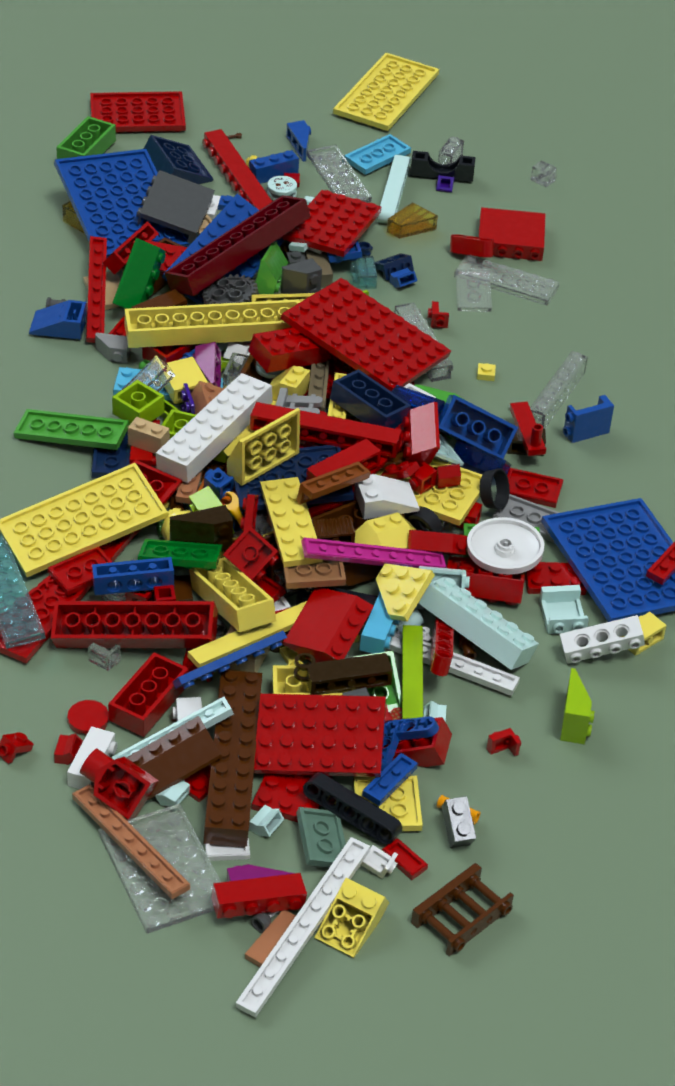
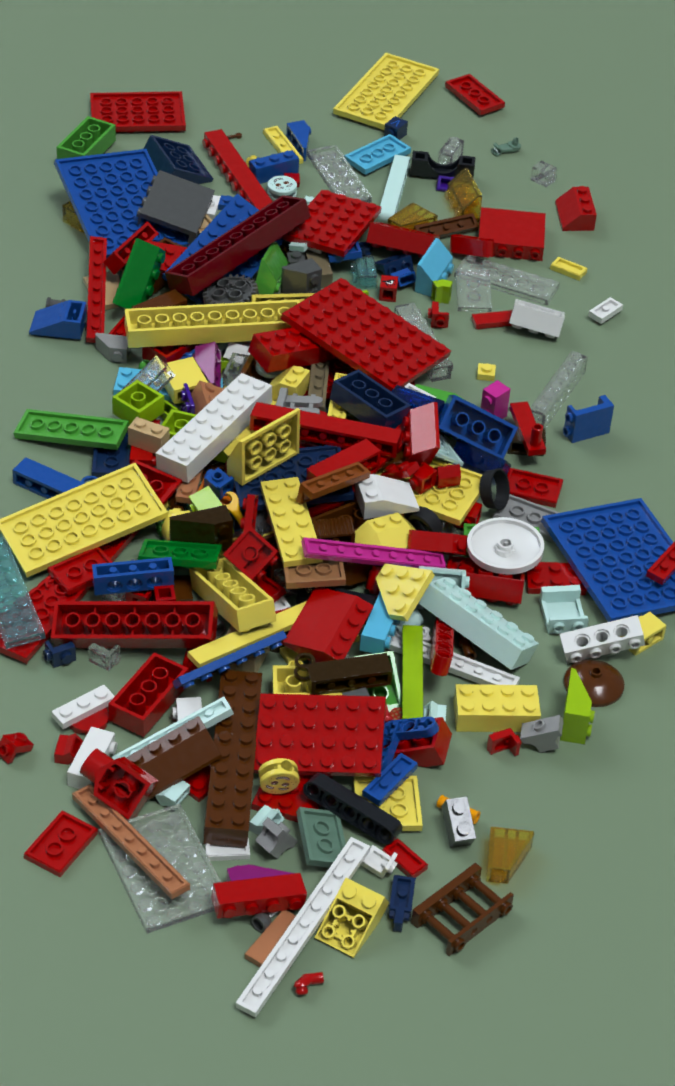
(43, 479): none -> blue hinge
(59, 655): none -> dark blue bracket
(60, 843): none -> red tile
(82, 707): none -> white plate
(275, 838): none -> light grey brick
(278, 776): none -> light yellow head
(280, 141): none -> light yellow tile
(306, 980): none -> red arm
(371, 582): none -> red brick
(388, 288): none -> red brick
(396, 127): none -> dark blue brick
(399, 238): none -> red brick
(401, 900): none -> dark blue hinge
(433, 266): none -> medium azure slope
(441, 291): none -> lime piece
(450, 226): none -> reddish brown plate
(464, 195): none -> clear yellow slope
(475, 94): none -> red plate
(491, 319): none -> red tile
(495, 707): none -> light yellow brick
(496, 399): none -> dark pink brick
(506, 852): none -> clear yellow slope
(511, 146): none -> sand green piece
(537, 318): none -> white slope
(543, 733): none -> light grey brick
(568, 268): none -> light yellow tile
(576, 210): none -> red slope
(600, 680): none -> reddish brown dish
(605, 310): none -> white plate

